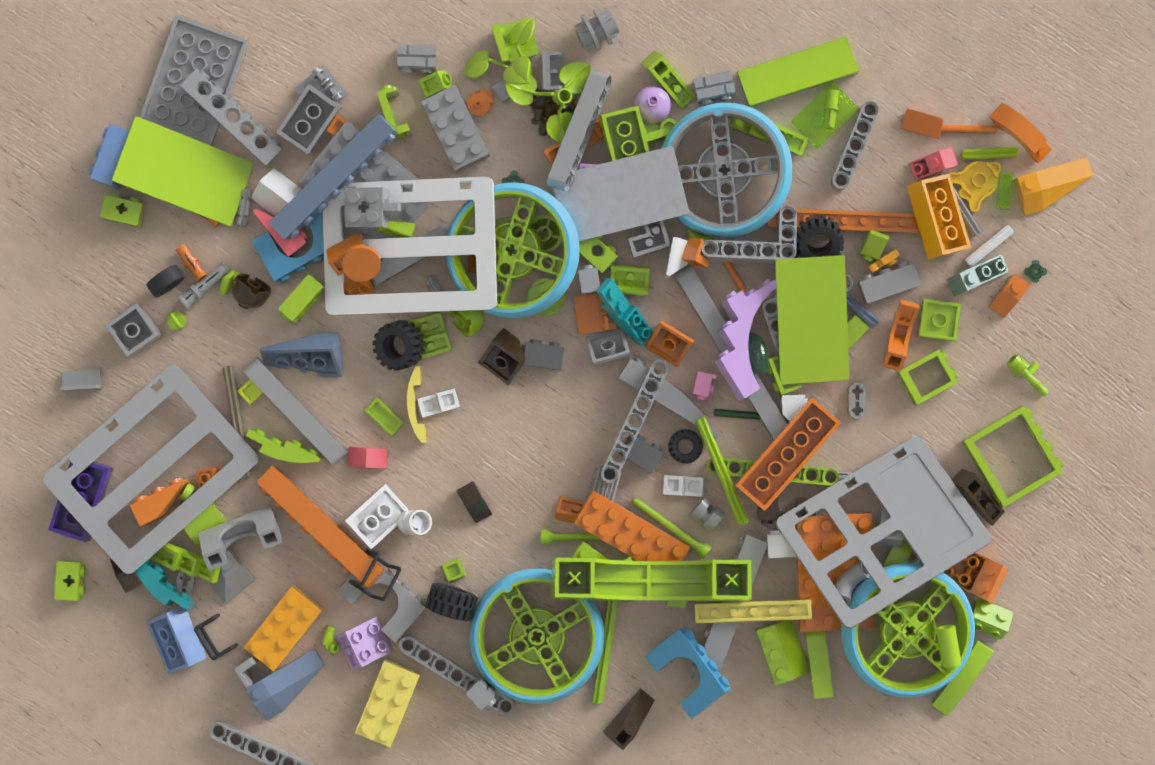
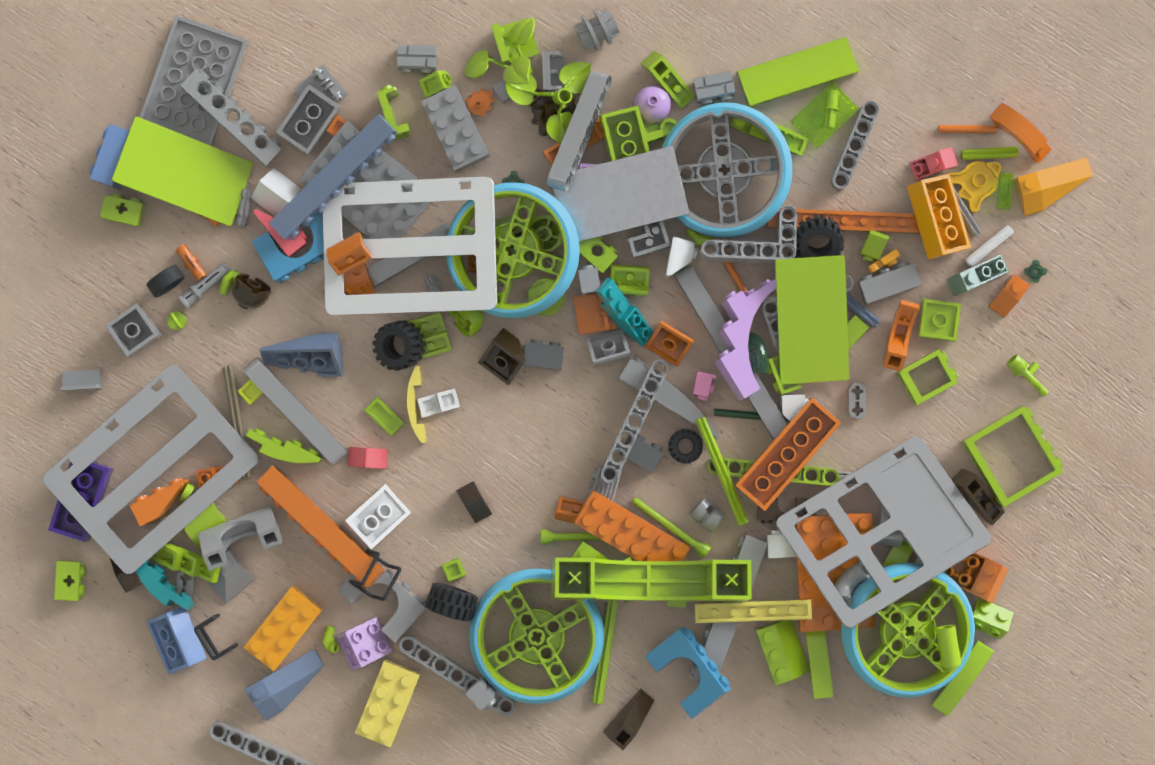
(244, 674): light grey panel -> none
(301, 299): lime window -> none
(361, 263): orange tile -> none
(379, 207): light grey hinge -> none
(398, 229): lime slope -> none
(414, 522): white wheel -> none
(683, 486): white slope -> none
(692, 253): orange panel -> none
(922, 123): orange slope -> none

